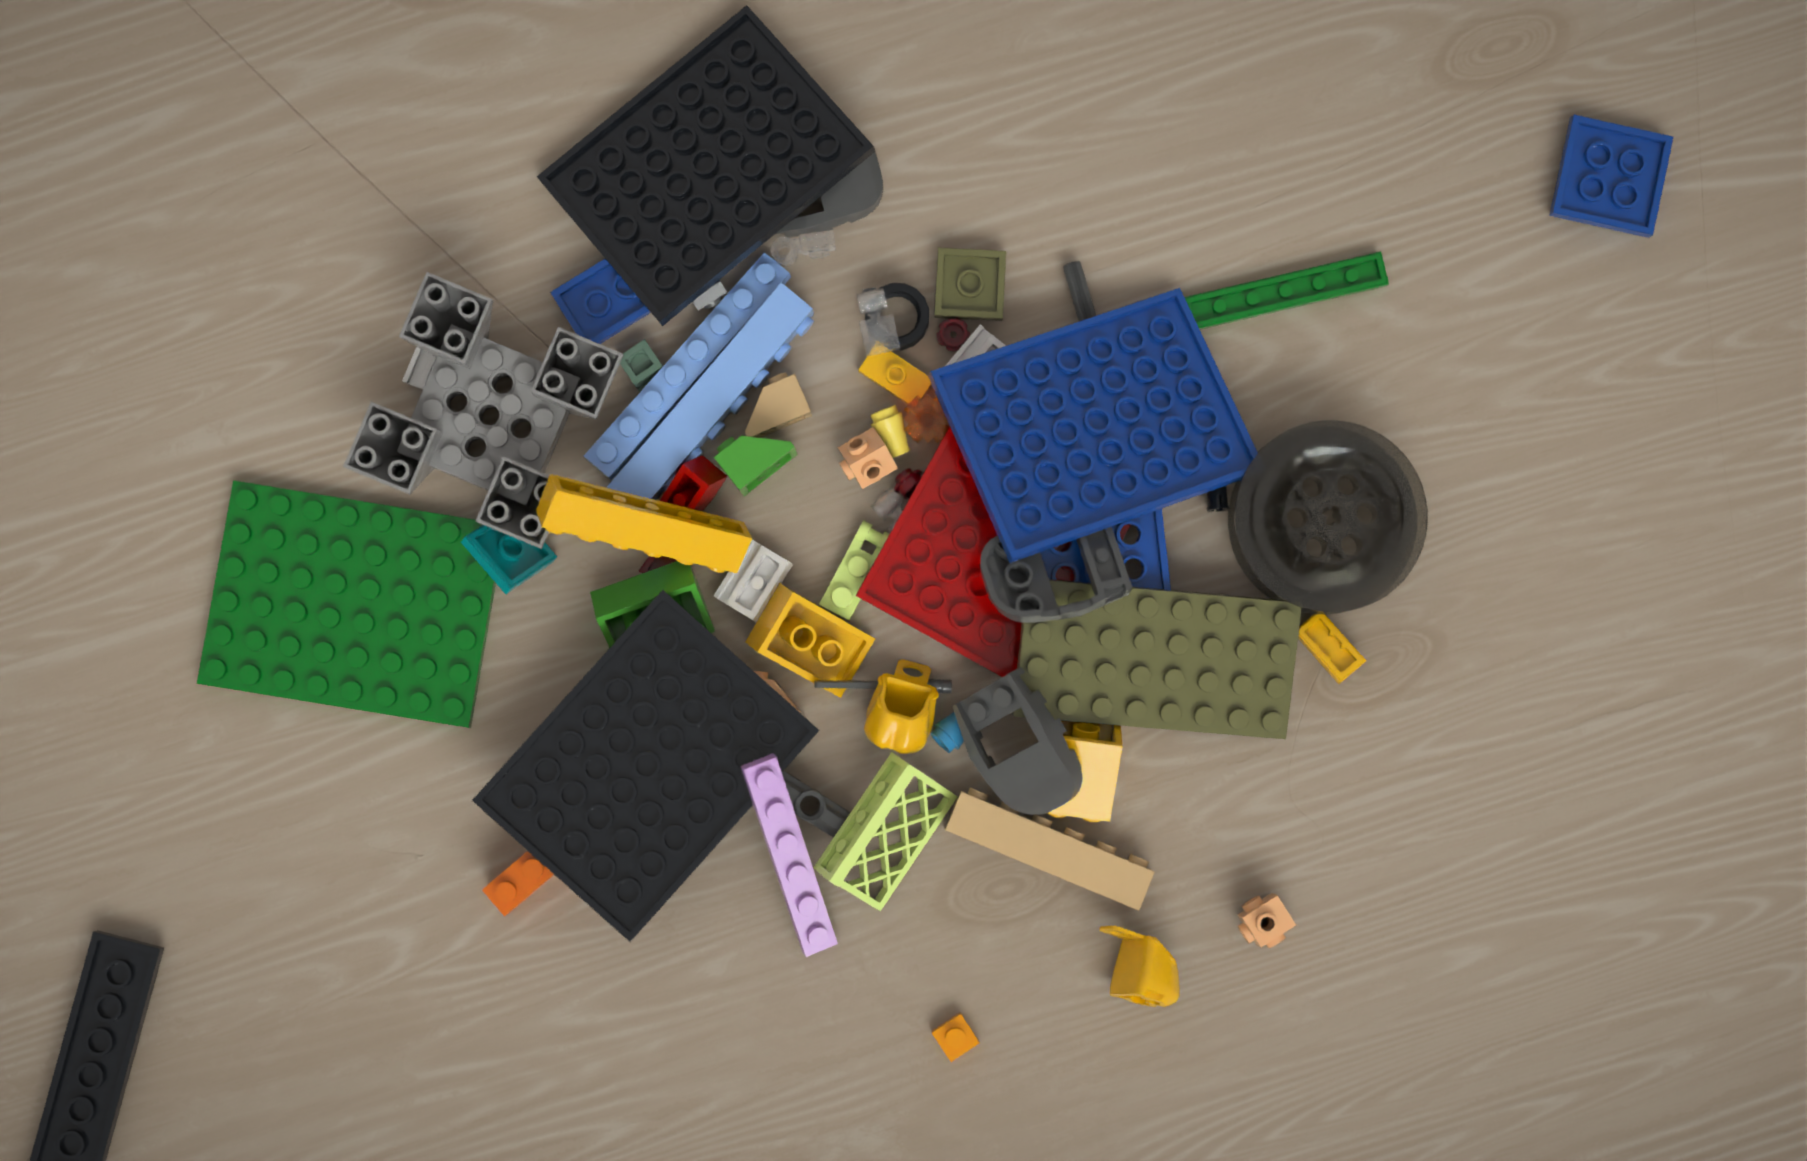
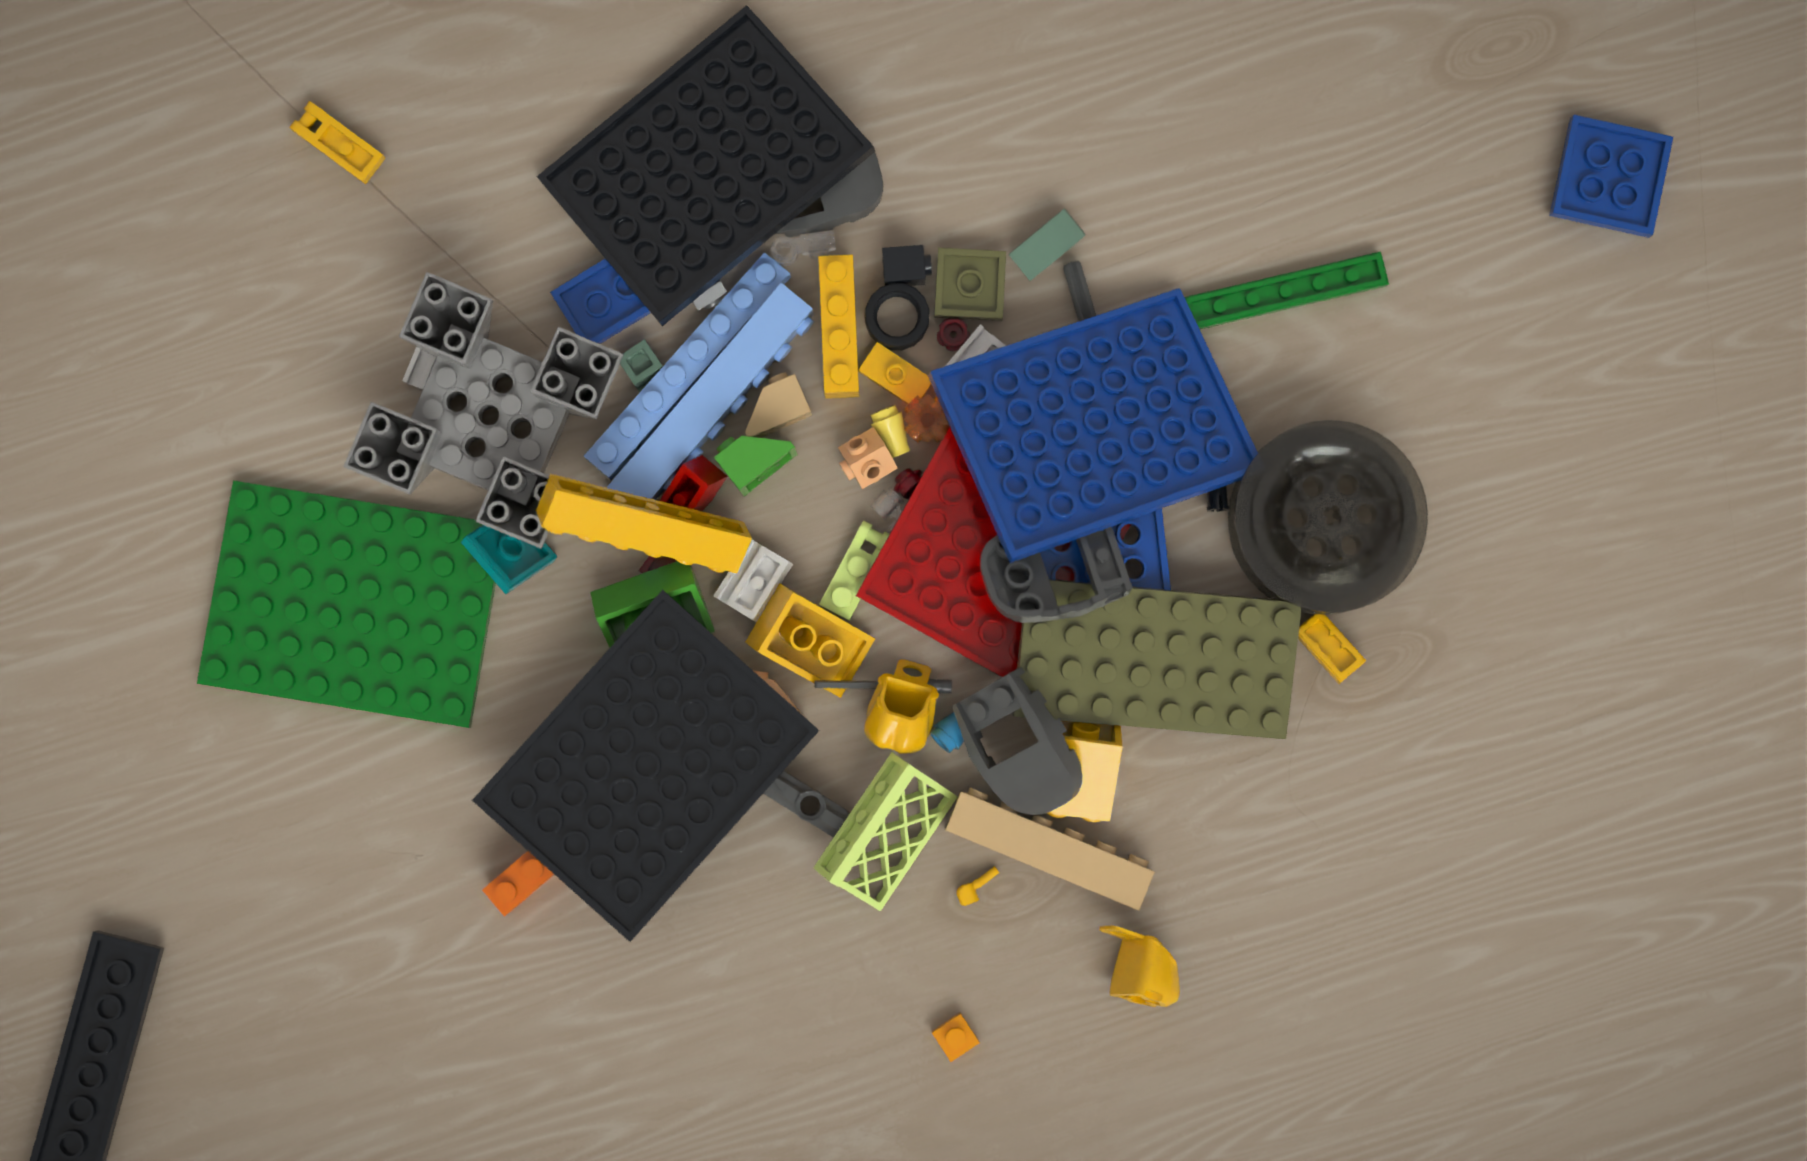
(338, 143): none -> yellow plate
(789, 854): lavender plate -> none
(838, 326): none -> yellow brick
(880, 331): clear plate -> none
(906, 265): none -> black brick
(967, 893): none -> yellow hand
(1047, 244): none -> sand green slope
(1277, 921): light nougat brick -> none

